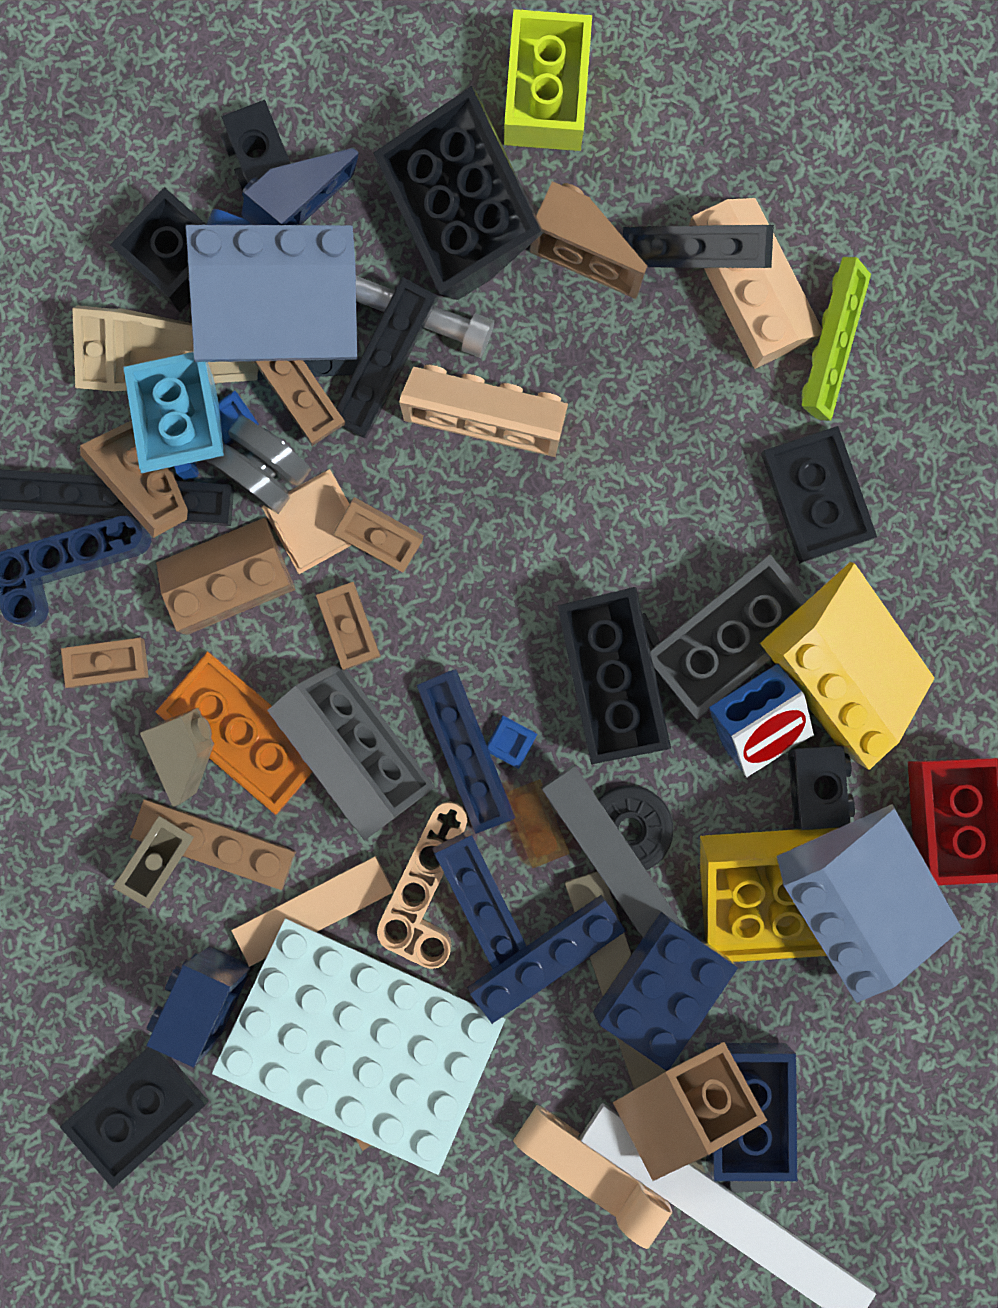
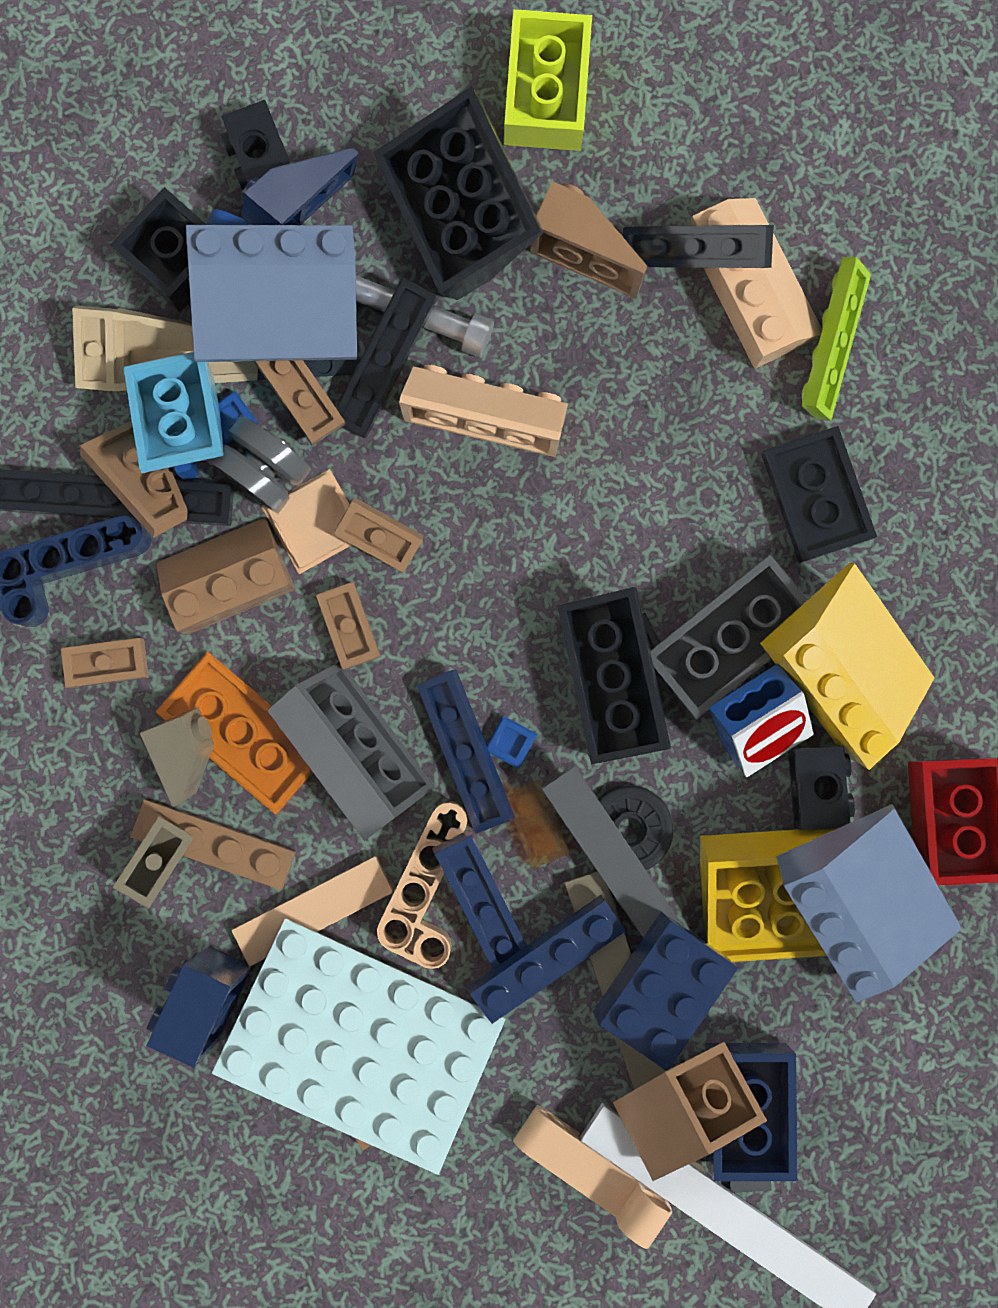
(134, 1115): black plate -> none

